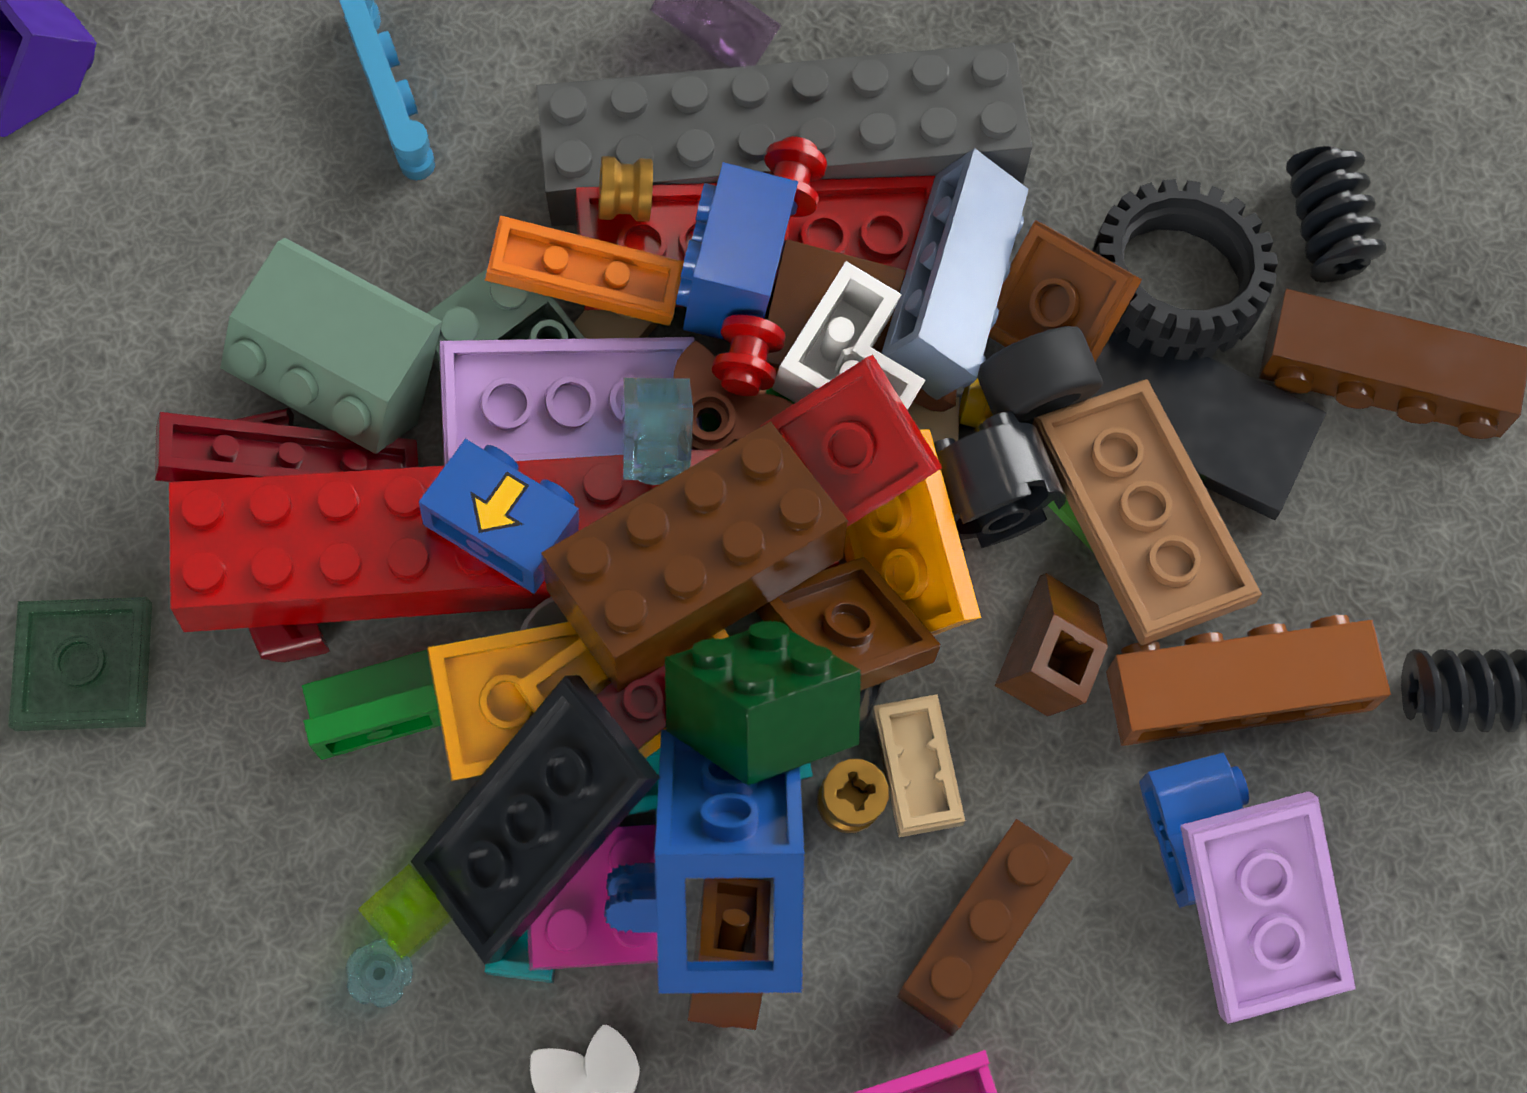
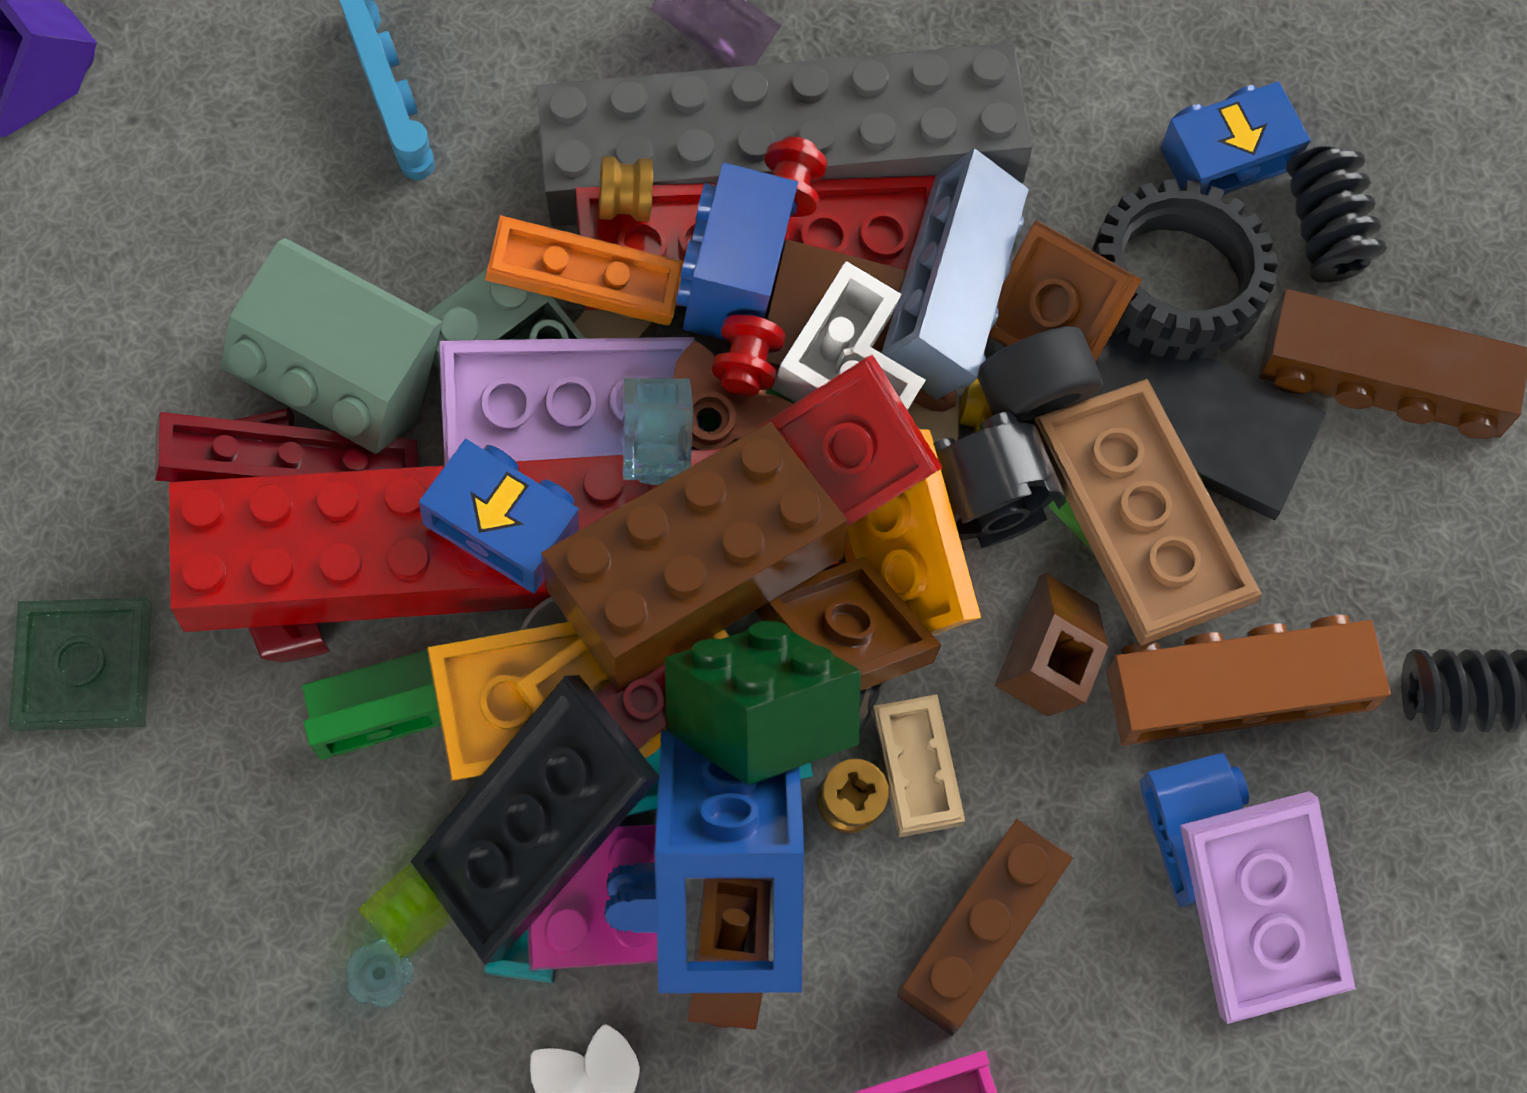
(1235, 139): none -> blue brick

